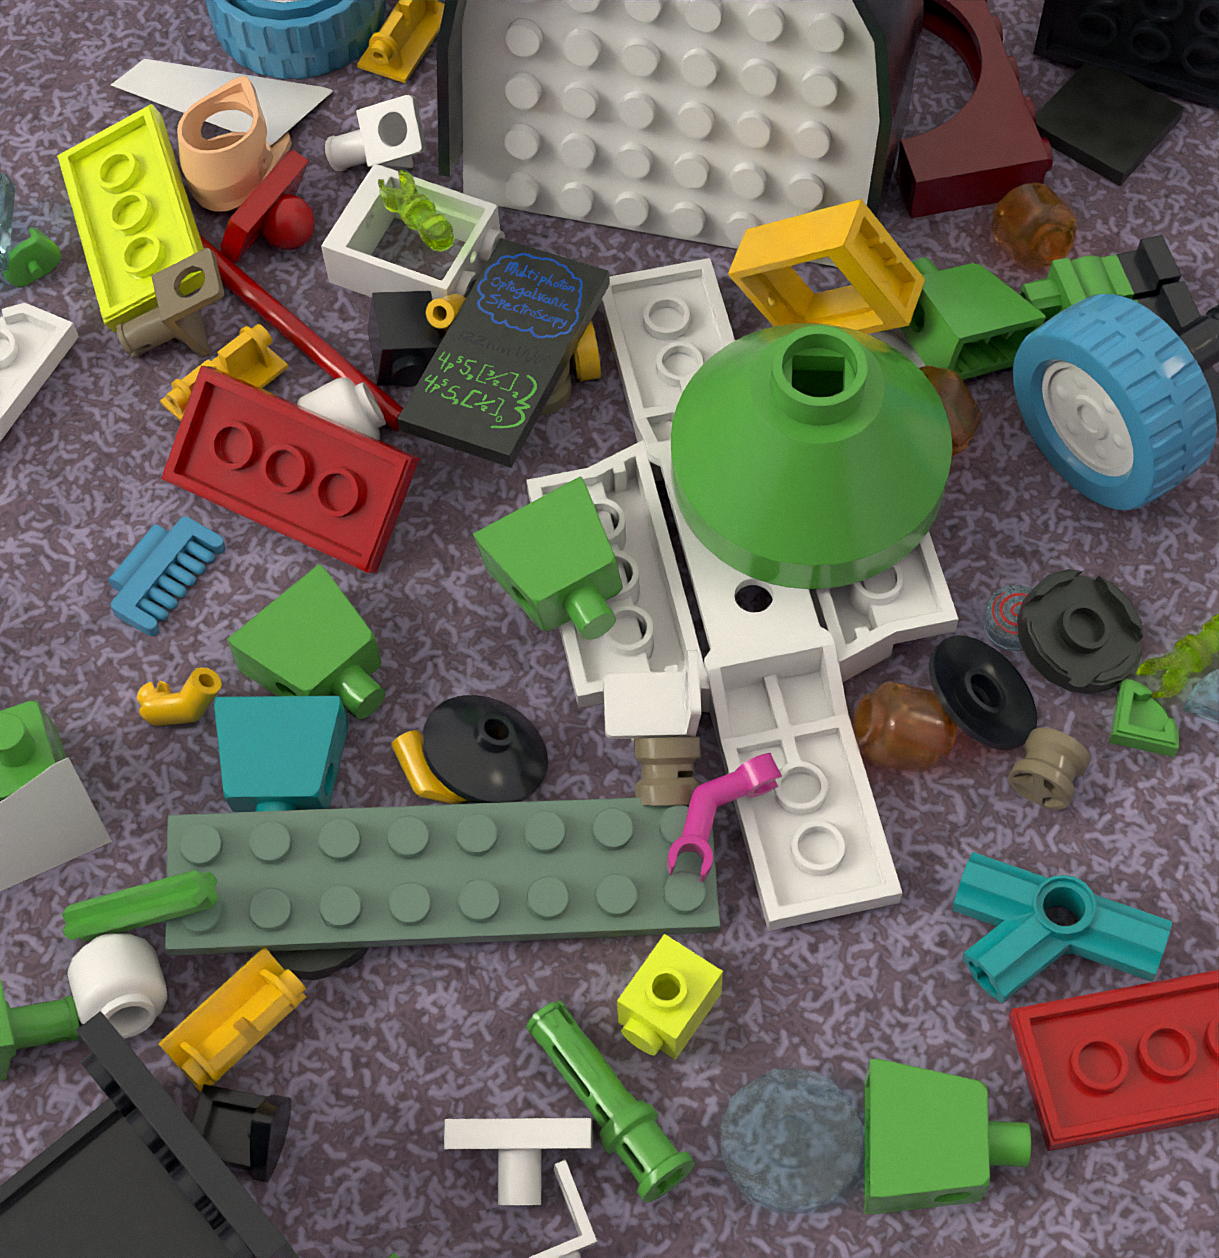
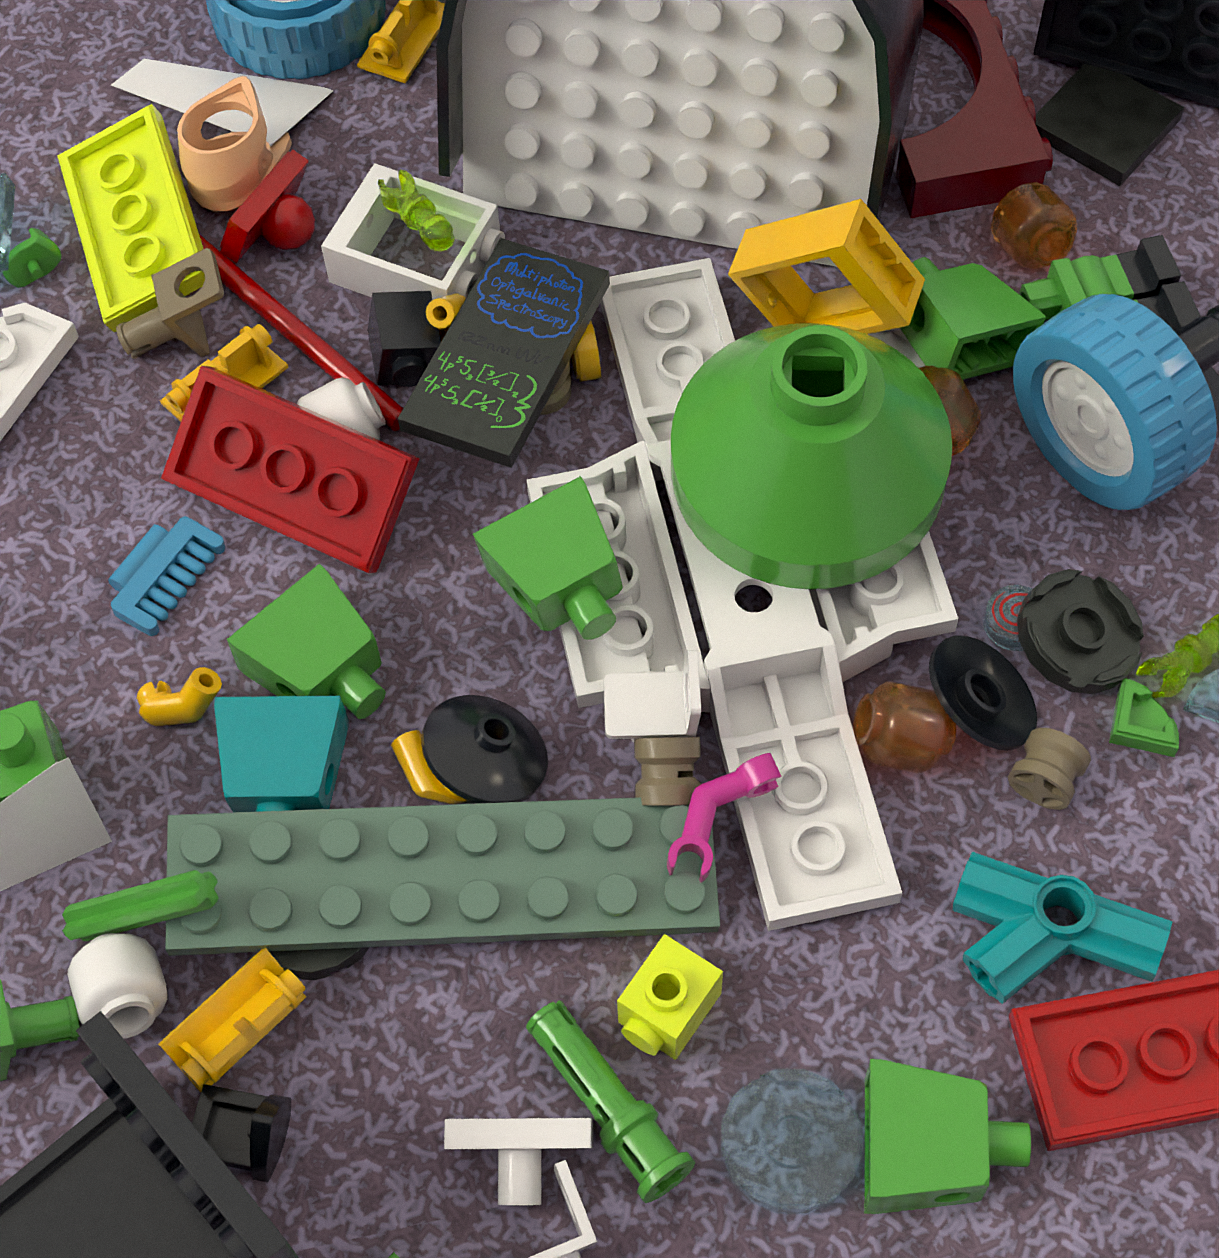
(380, 137): white bracket -> none

